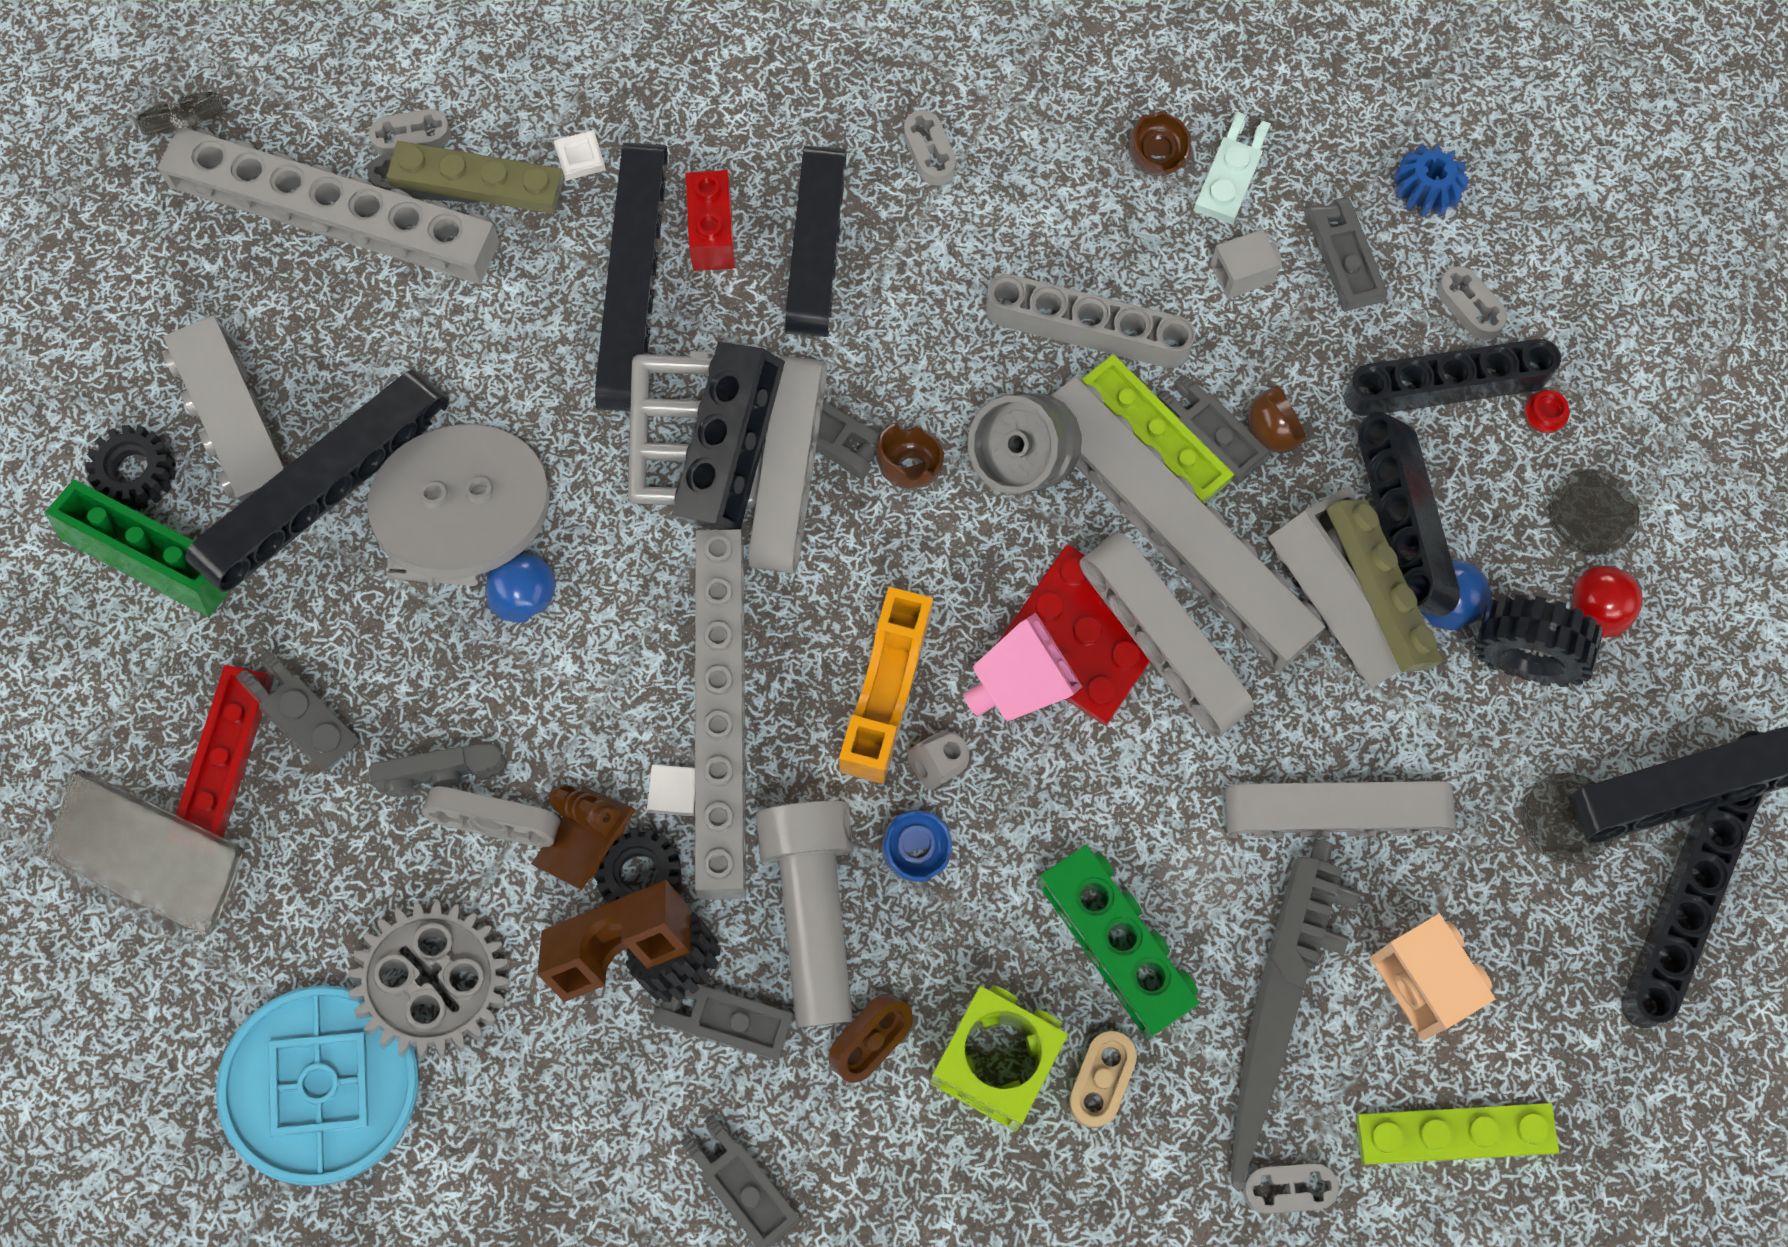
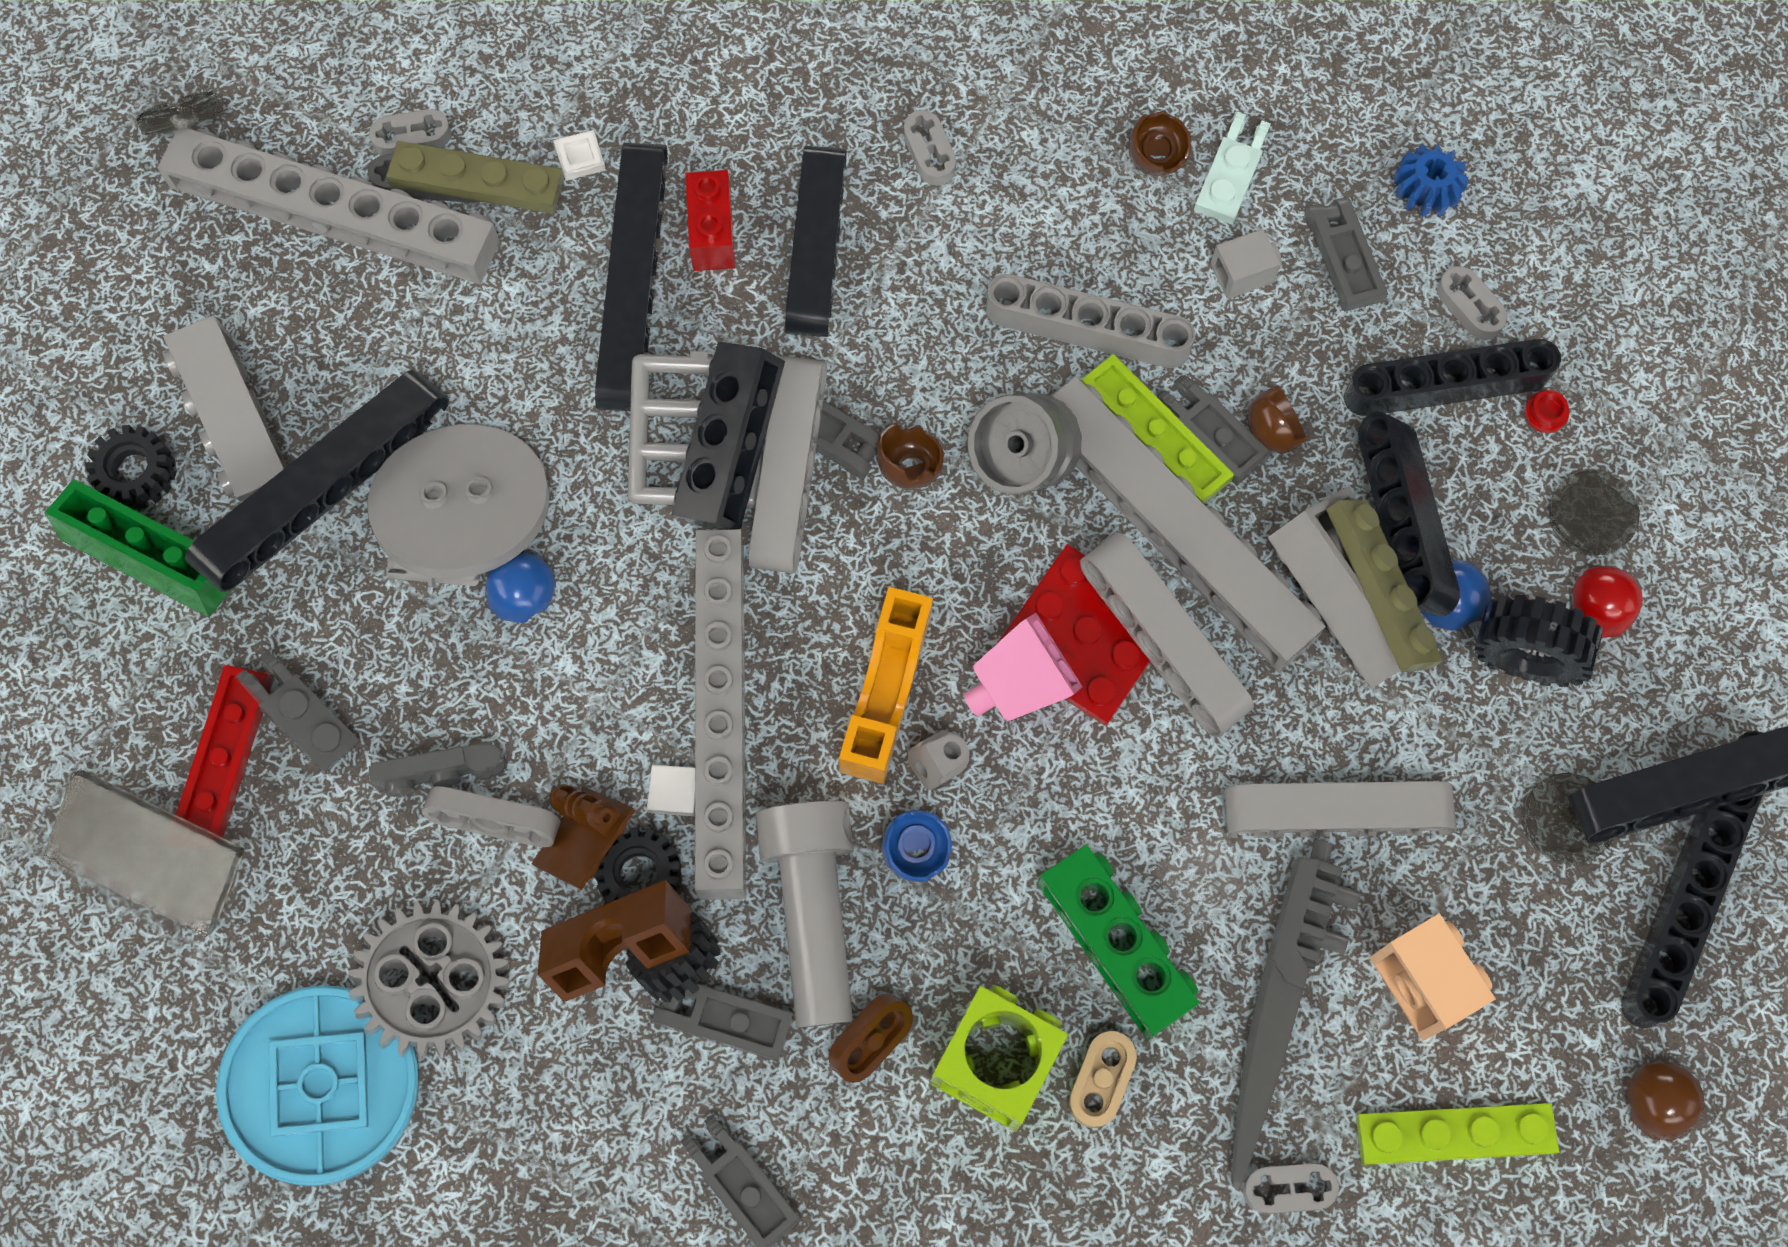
(1664, 1100): none -> reddish brown hair

